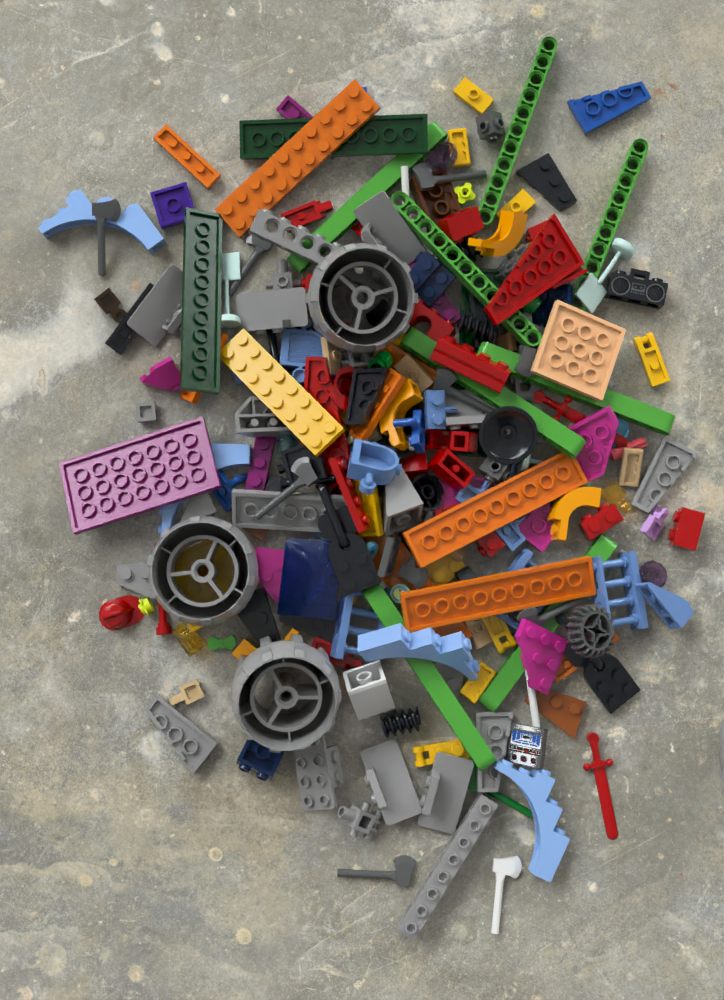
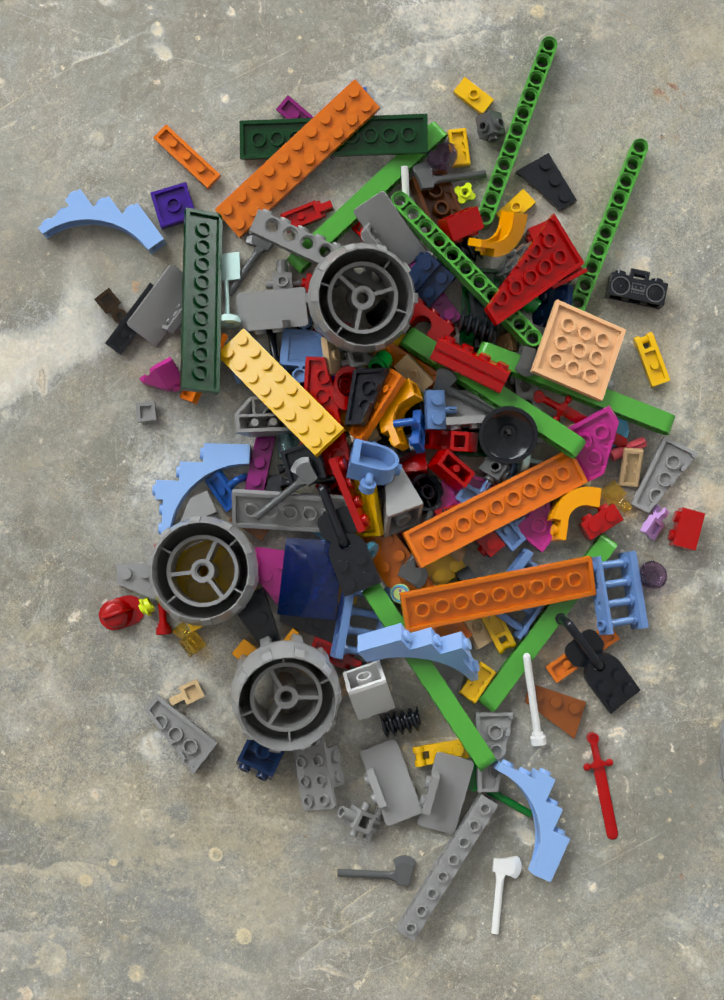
(101, 211): dark grey piece -> none
(139, 475): plate -> none
(228, 643): bright green piece -> none
(389, 556): dark grey tile -> none
(527, 745): tile -> none
(531, 612): dark grey piece -> none
(540, 654): dark pink plate -> none
(590, 631): dark grey gear -> none
(591, 290): light aqua piece -> none
(602, 108): blue wing -> none
(669, 606): medium blue slope -> none

